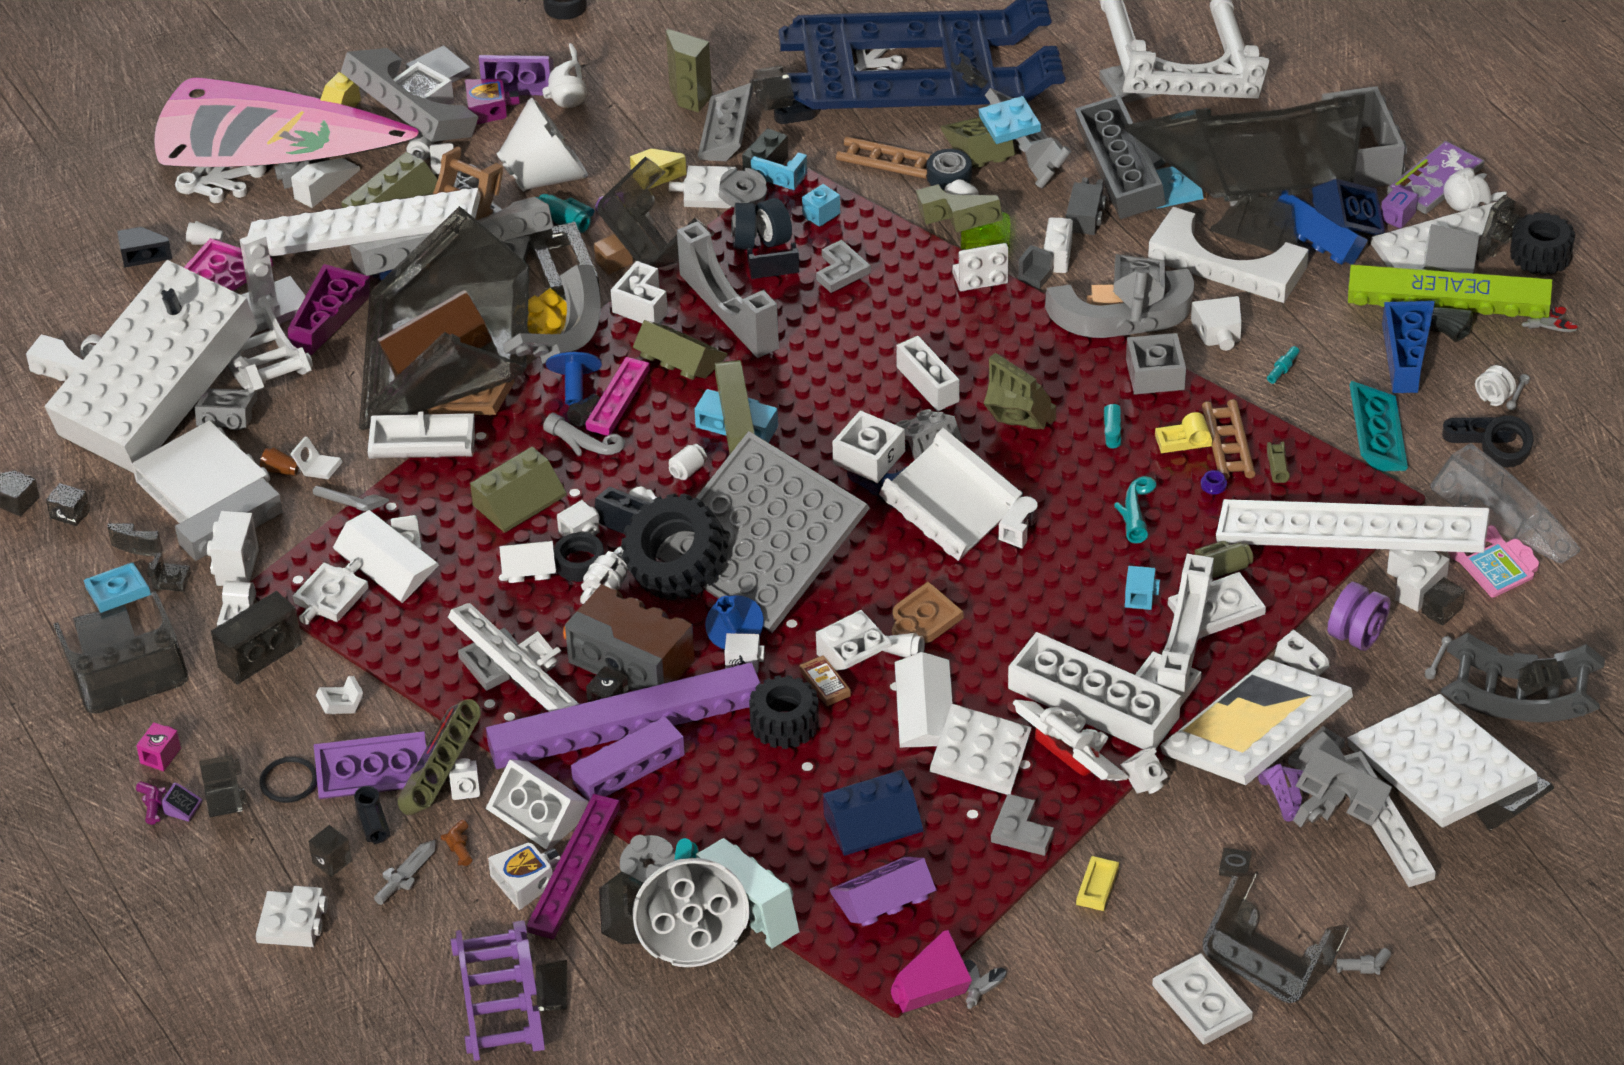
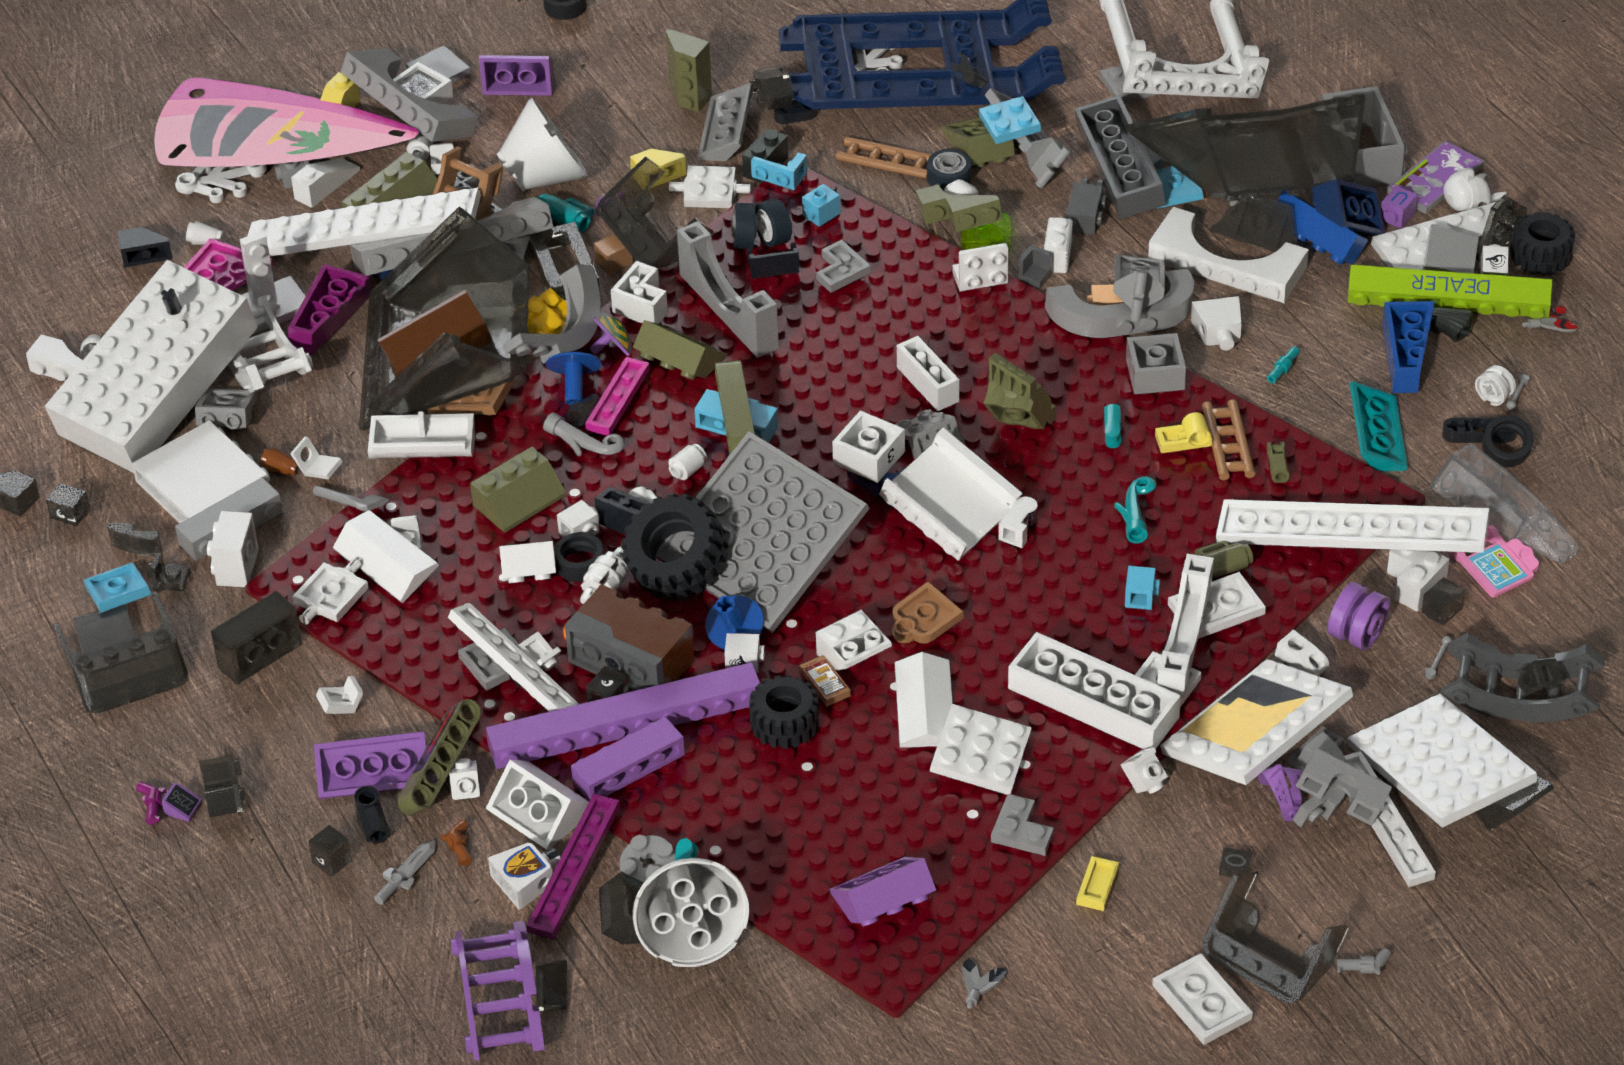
(158, 746): dark pink brick -> none
(236, 598): white plate -> none
(288, 799): black tyre -> none
(292, 917): white plate -> none
(488, 99): magenta torso -> none
(565, 89): white hair -> none
(614, 331): none -> shield
(749, 178): light grey plate -> none
(768, 898): light aqua wedge -> none
(872, 812): dark blue slope -> none
(906, 644): white cone -> none
(931, 976): dark pink slope -> none
(1060, 729): white piece -> none
(1213, 482): dark purple plate -> none
(1494, 260): none -> white brick

